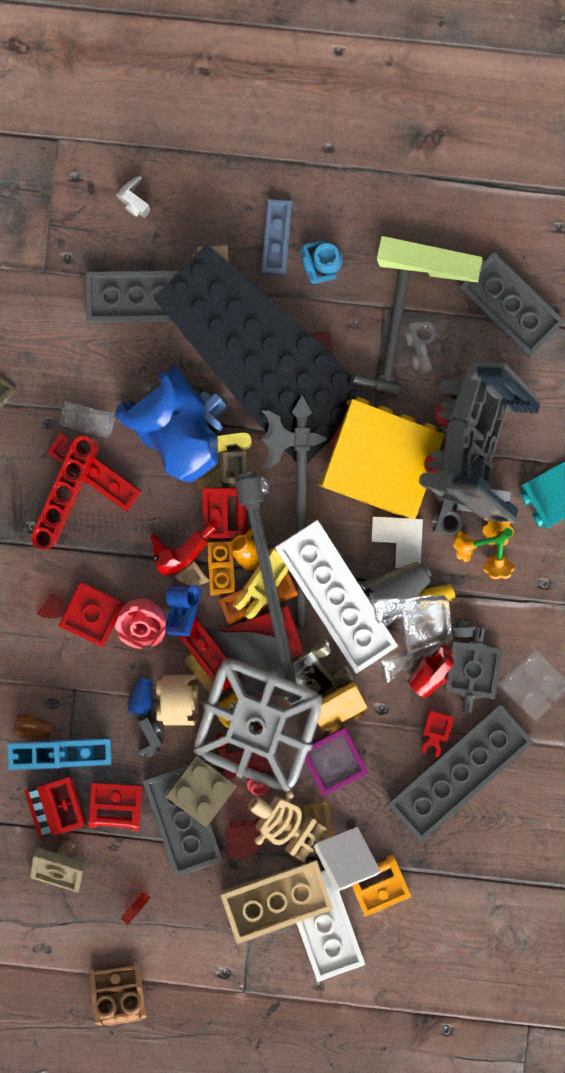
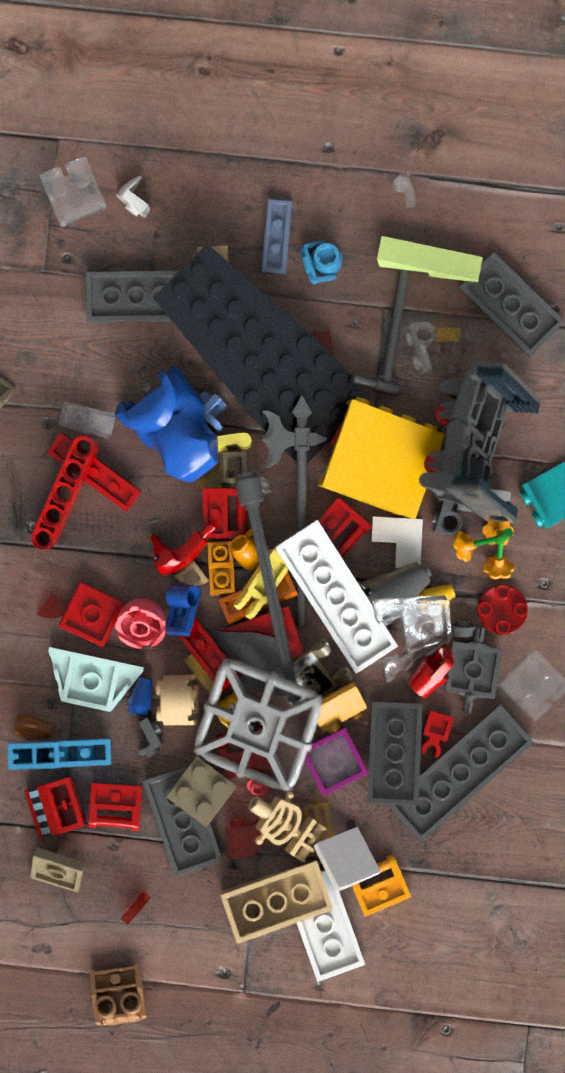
(73, 195): none -> clear piece
(92, 679): none -> light aqua wing
(337, 519): none -> red plate
(395, 753): none -> dark grey plate
(403, 184): none -> clear plate
(447, 334): none -> clear yellow tile
(502, 609): none -> red dish

